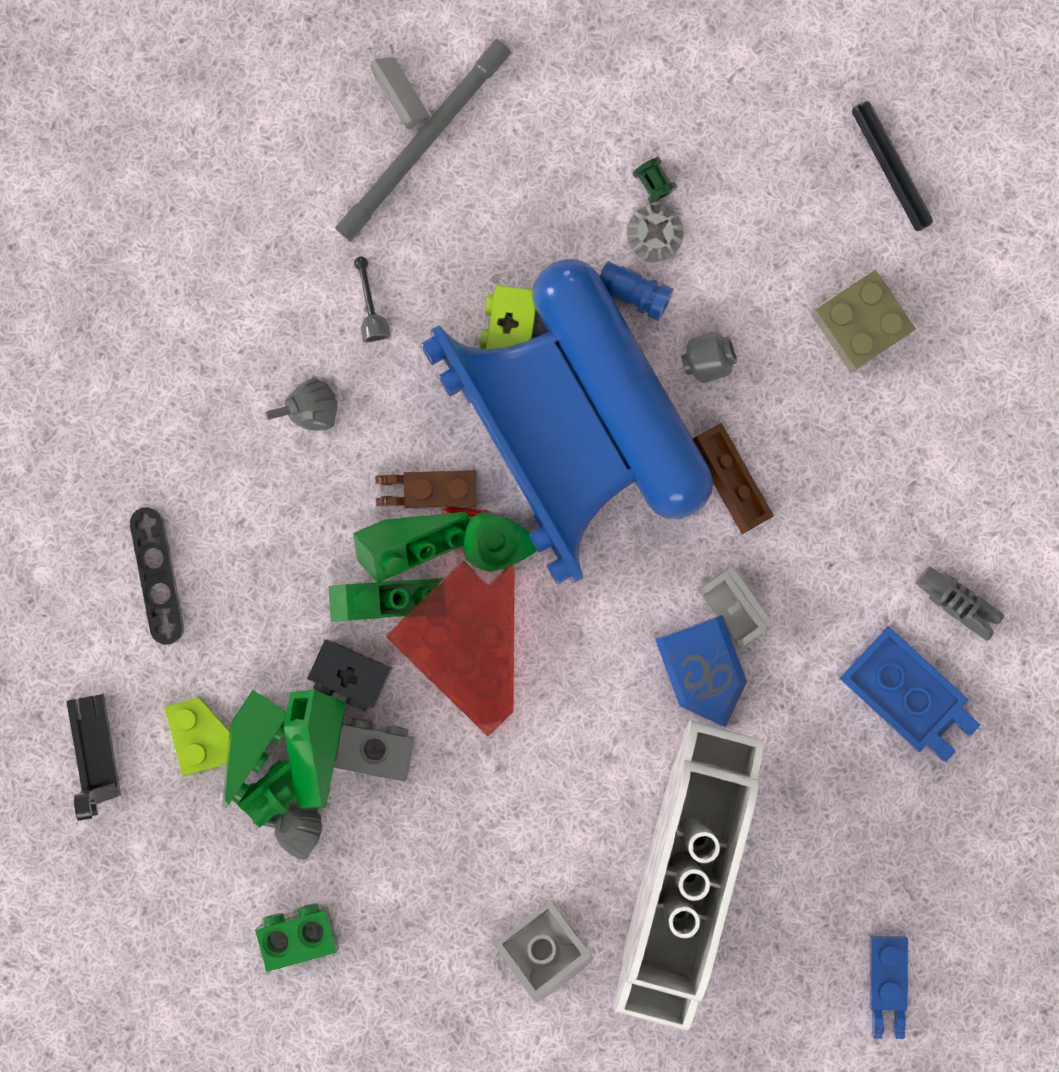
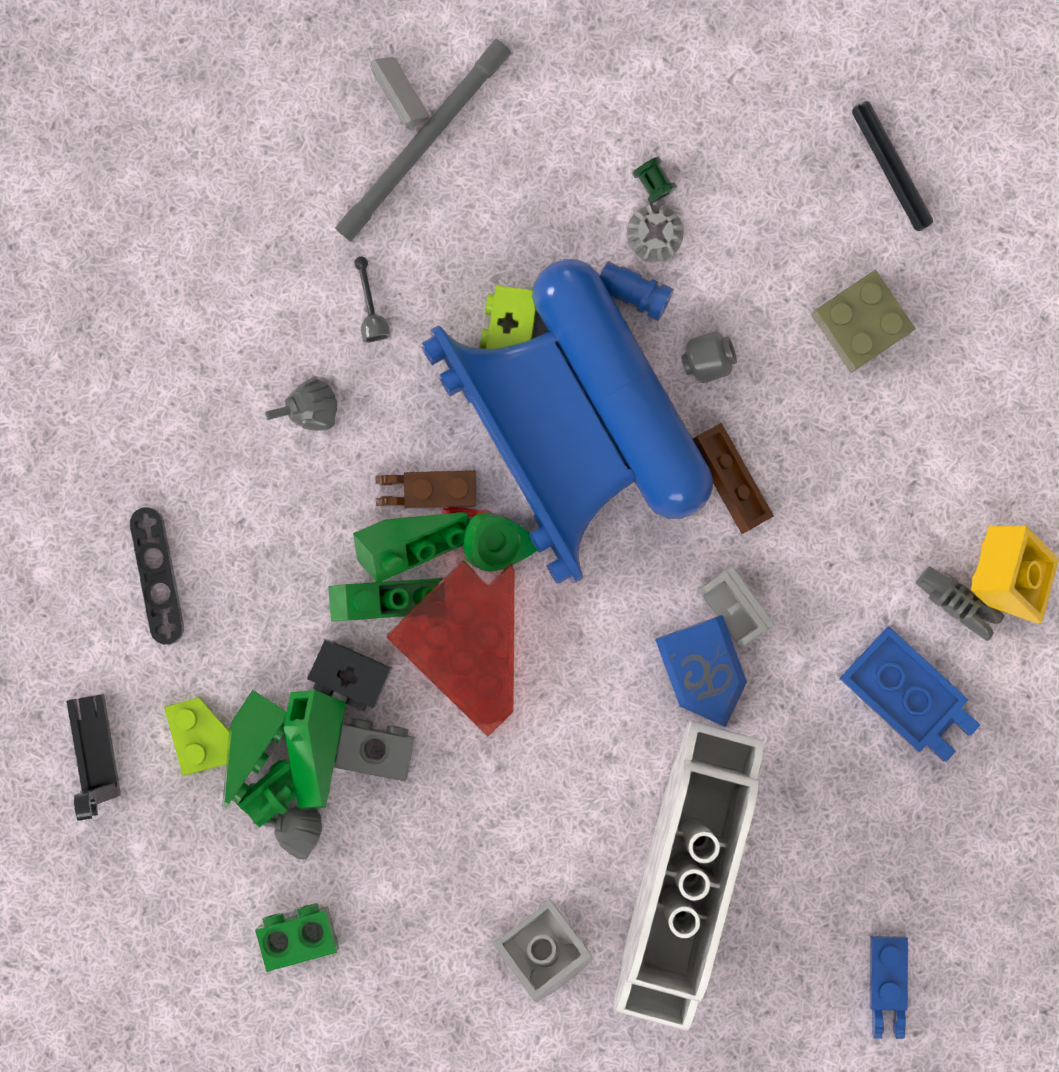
(1015, 572): none -> yellow slope

